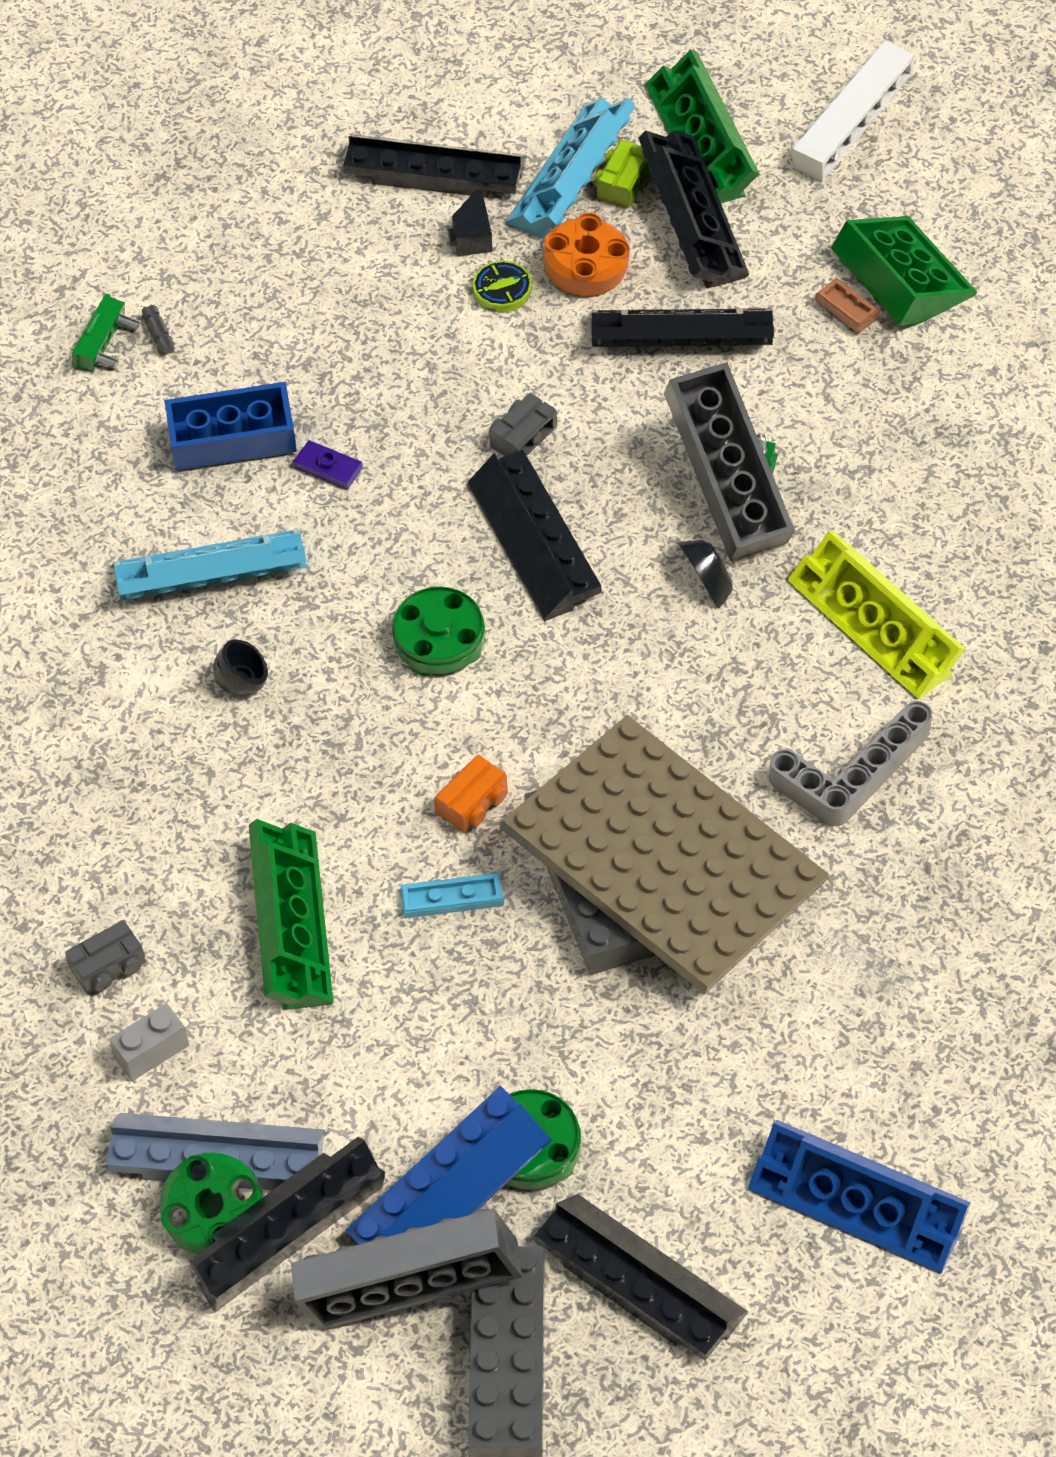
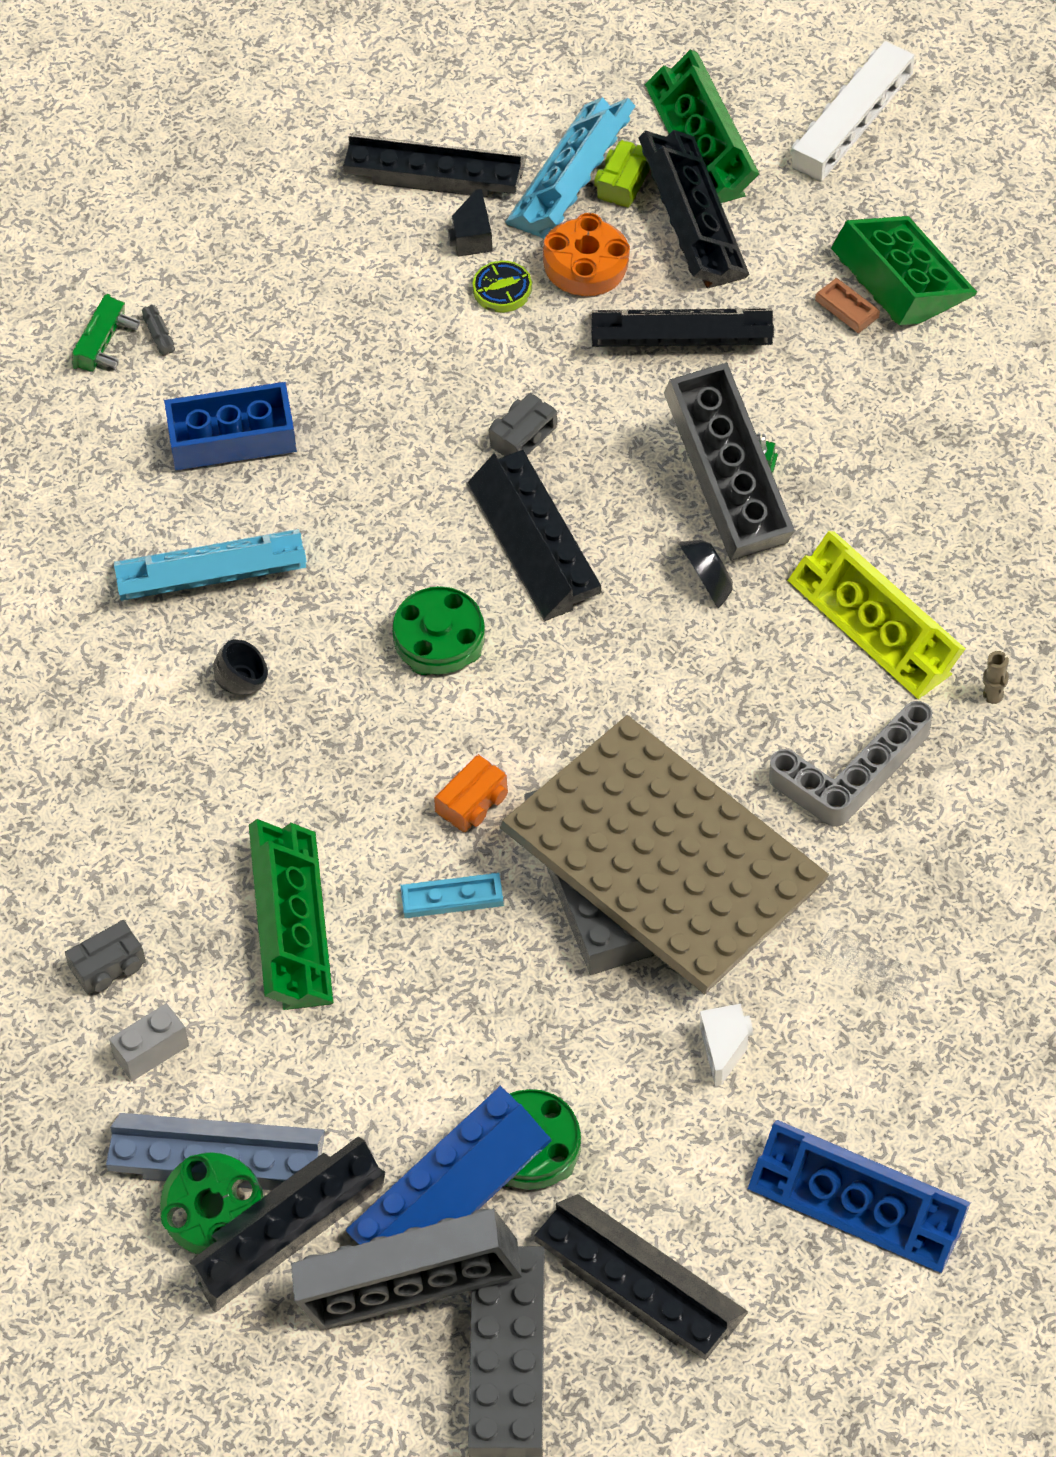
(328, 464): dark purple plate -> none
(725, 1038): none -> white slope
(995, 677): none -> dark tan pin

